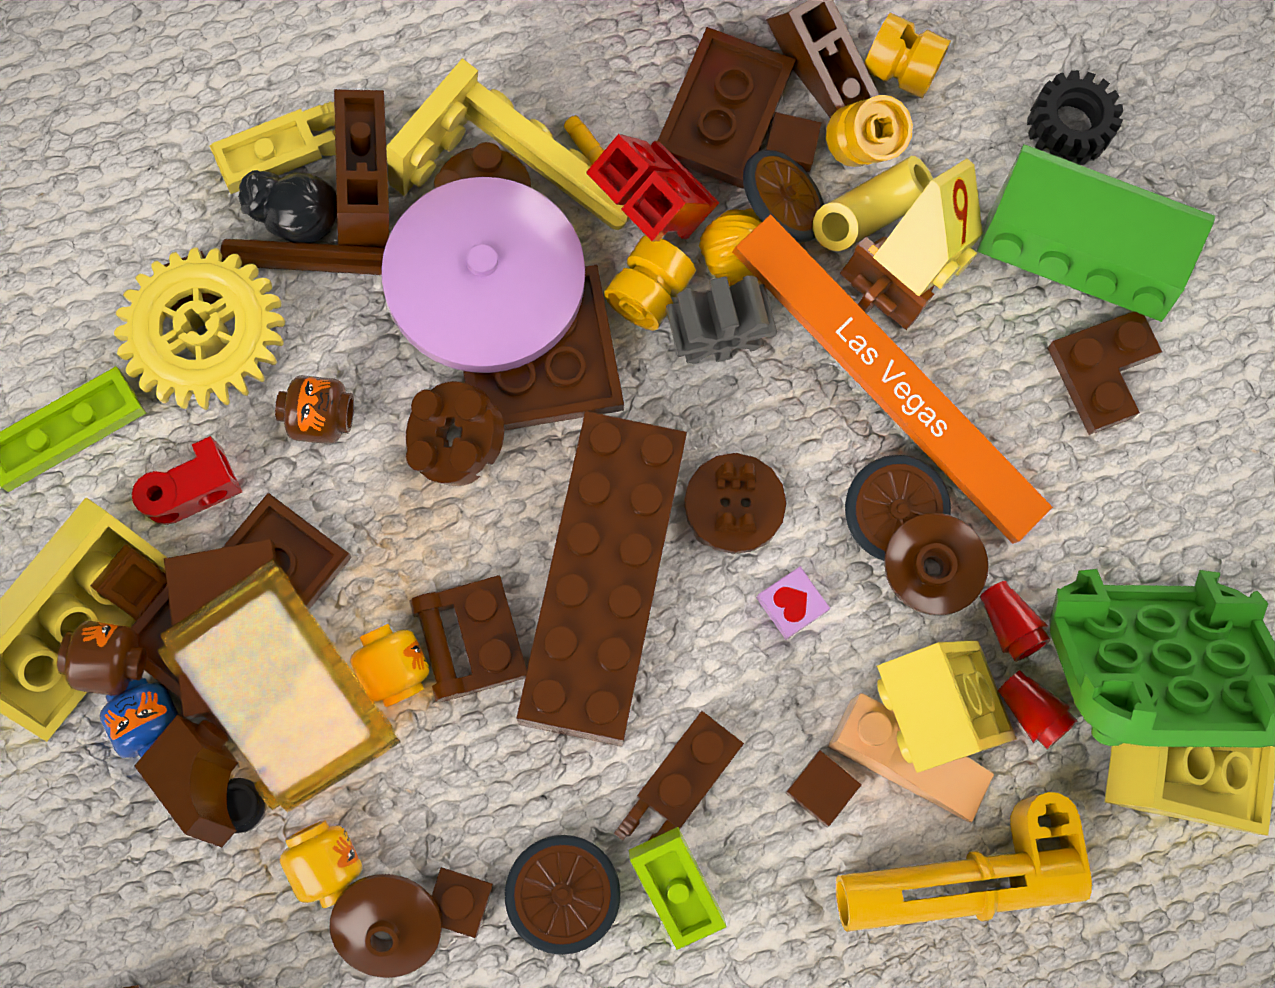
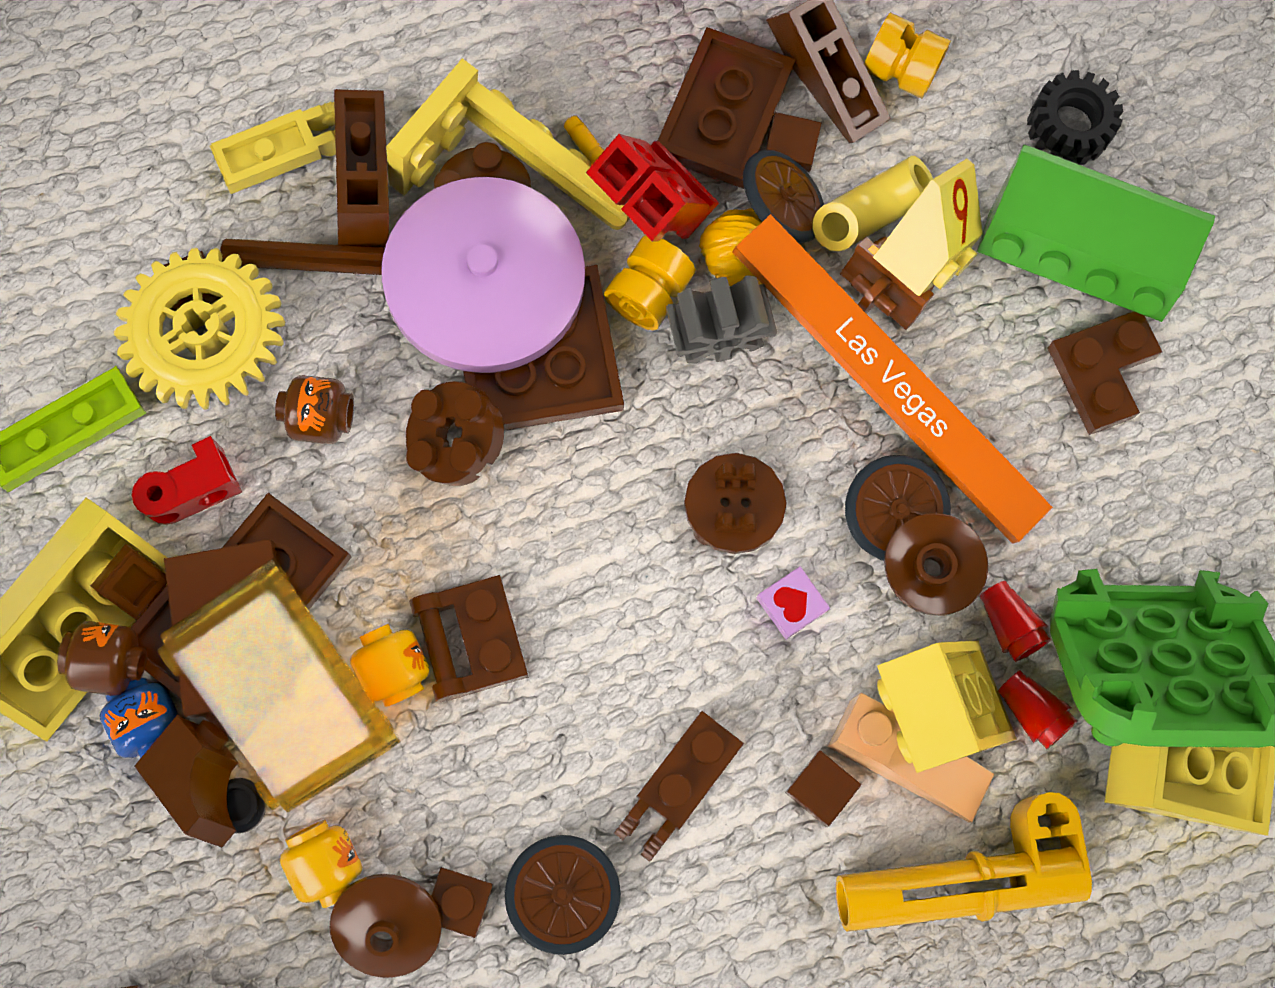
(291, 207): black hair -> none
(602, 579): reddish brown brick -> none
(677, 888): lime plate -> none
(869, 131): yellow wheel -> none

